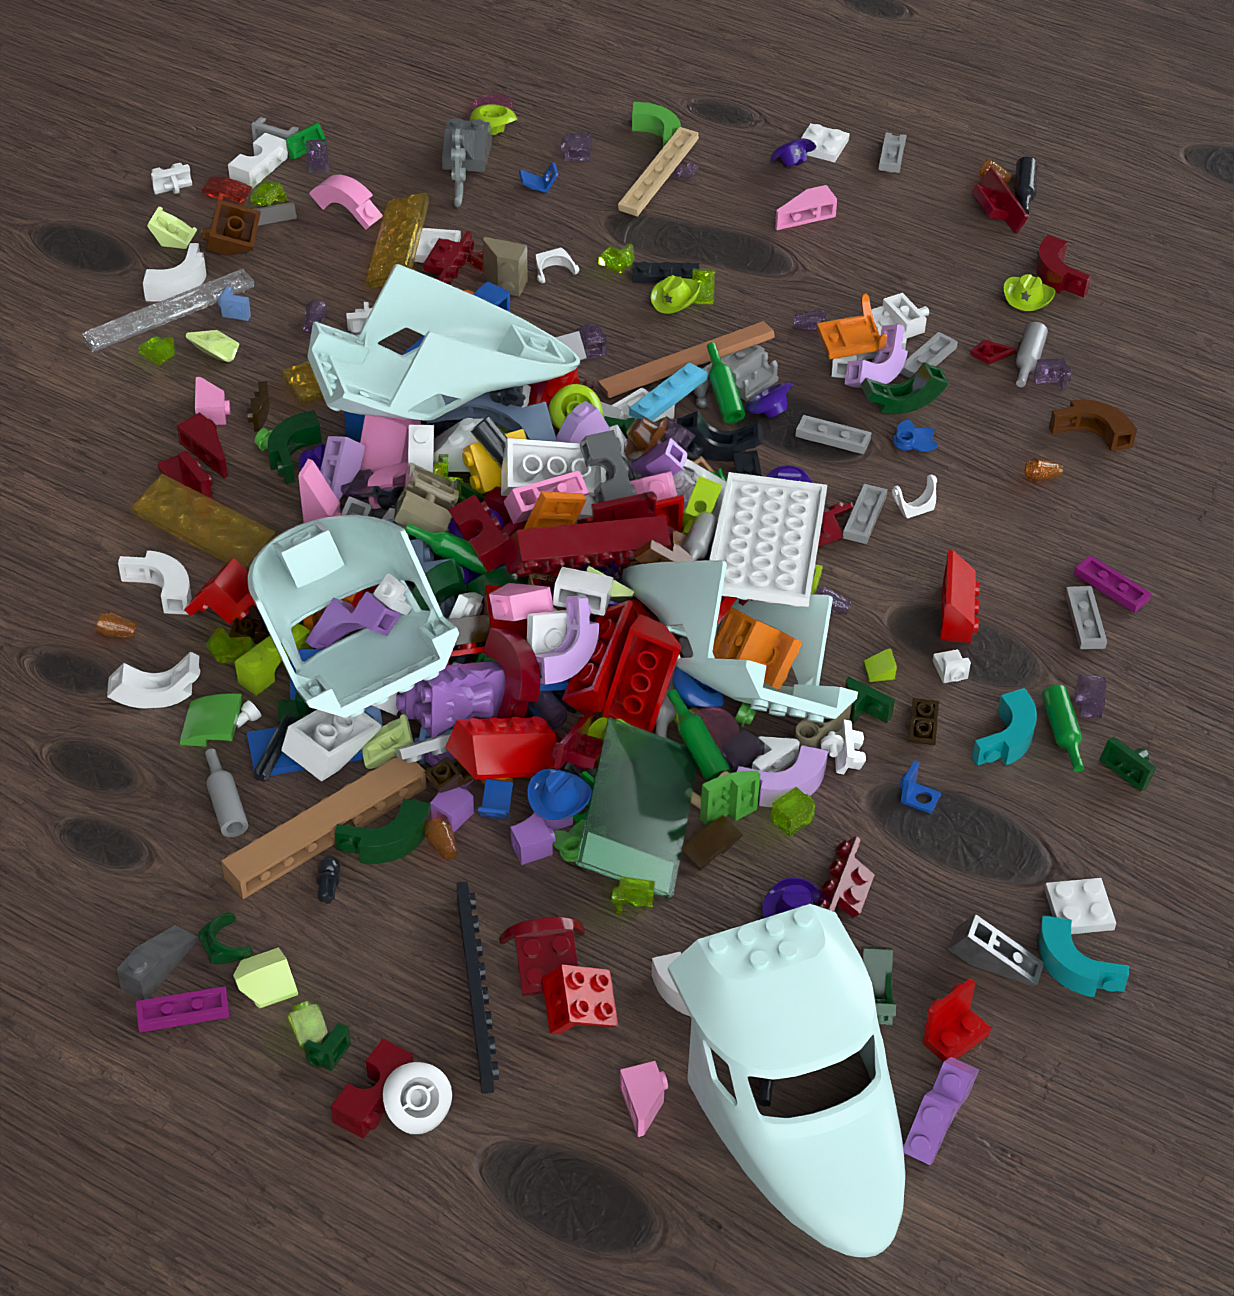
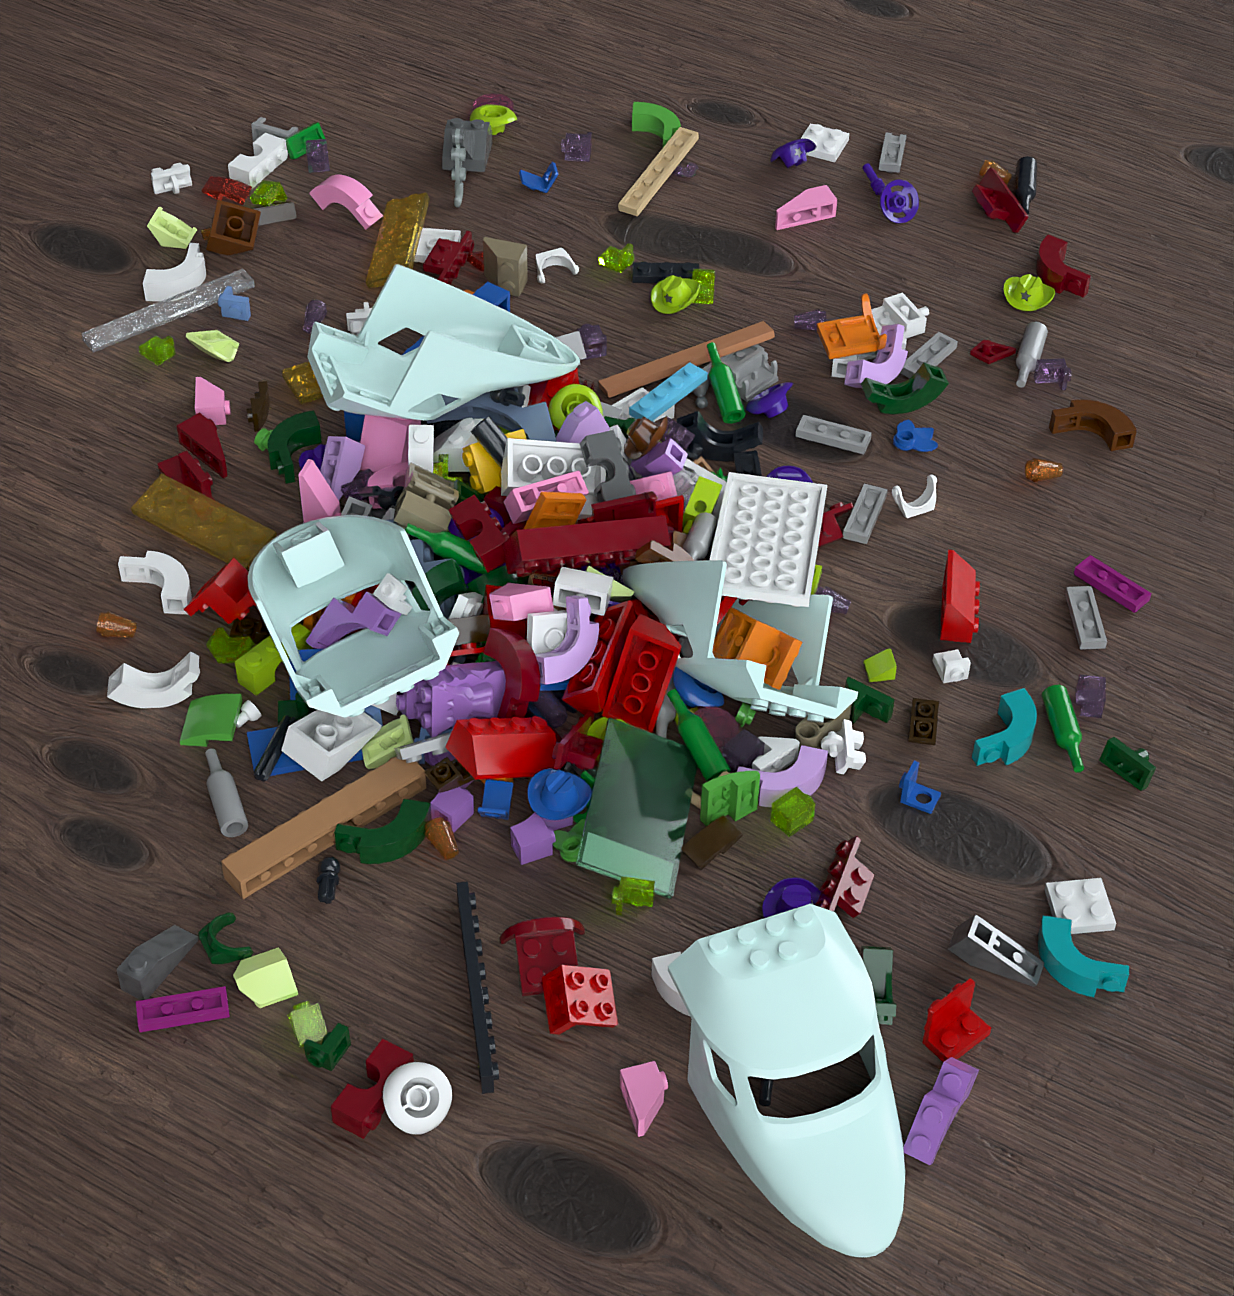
(895, 201): none -> dark purple dish

